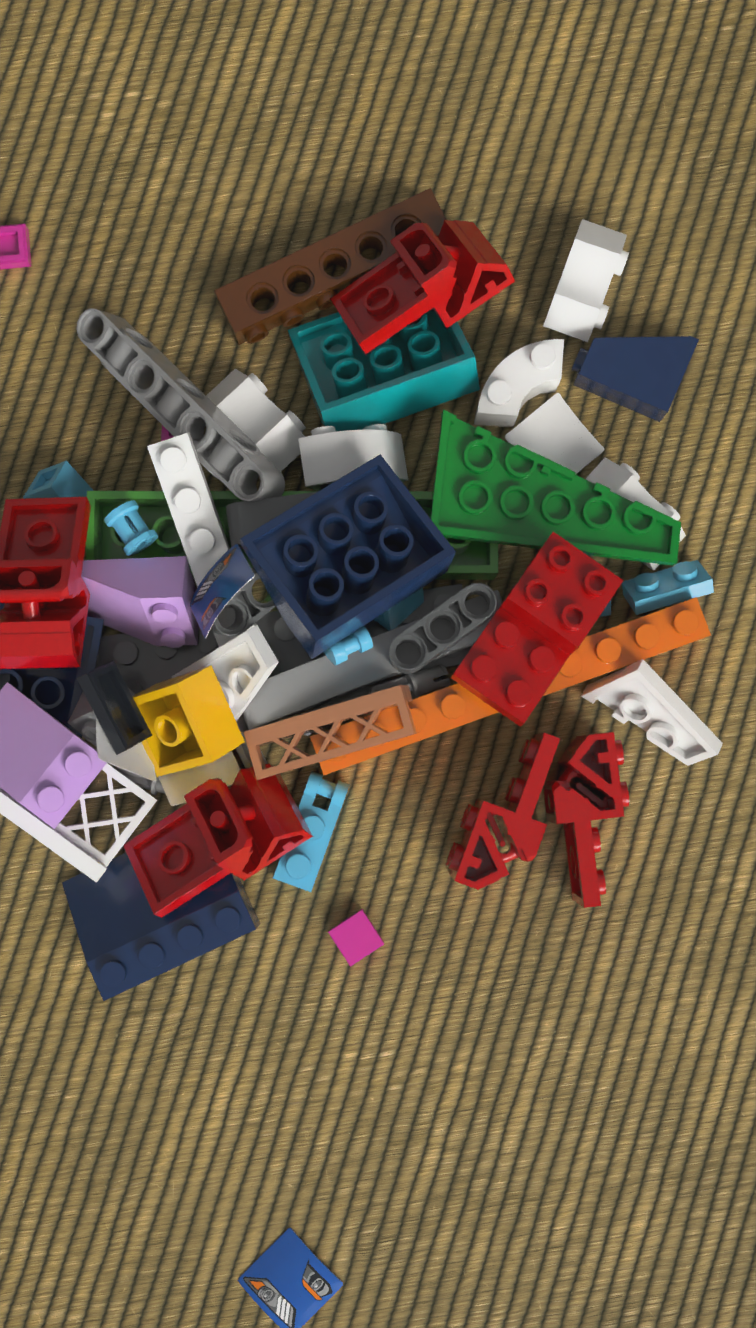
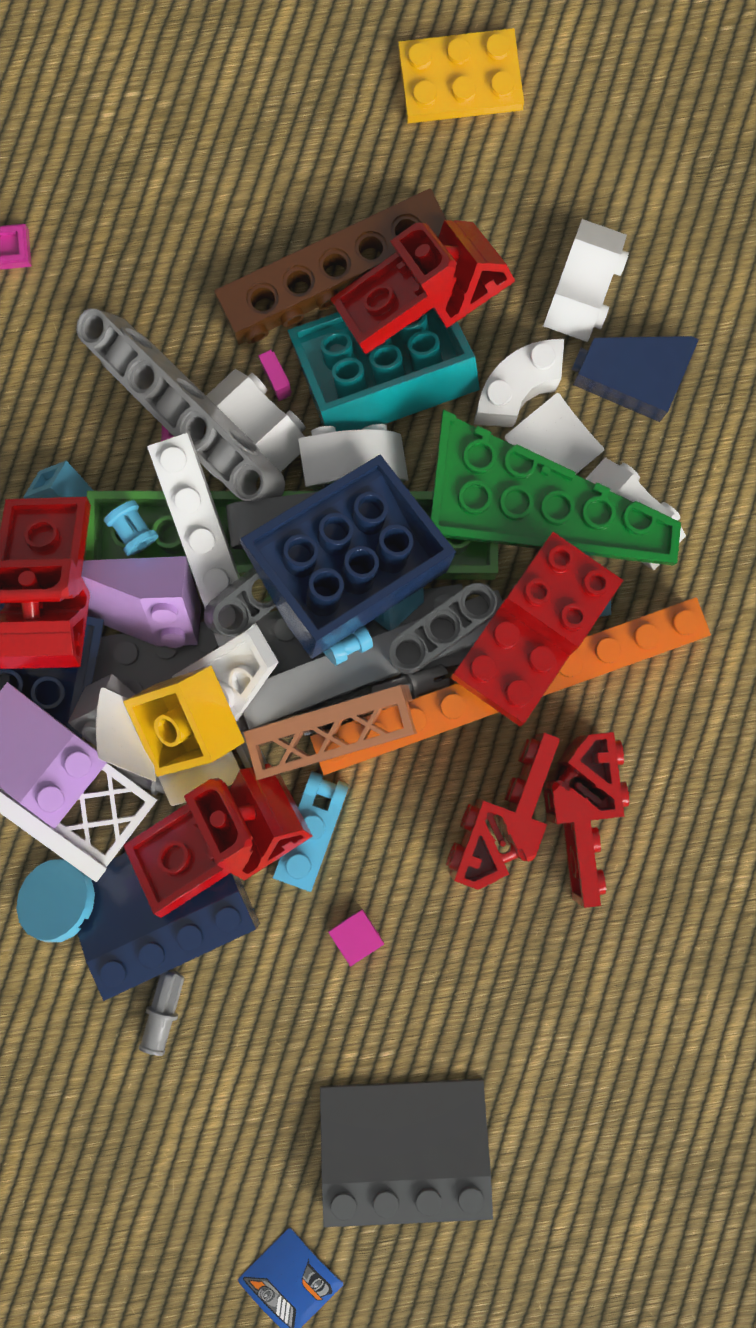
(55, 901): none -> medium azure tile
(114, 707): black tile -> none
(162, 1013): none -> light grey axle
(219, 587): blue sticker -> none
(275, 375): none -> dark pink tile
(405, 1153): none -> dark grey slope
(460, 75): none -> yellow plate
(648, 702): white wing -> none
(667, 586): medium azure plate -> none

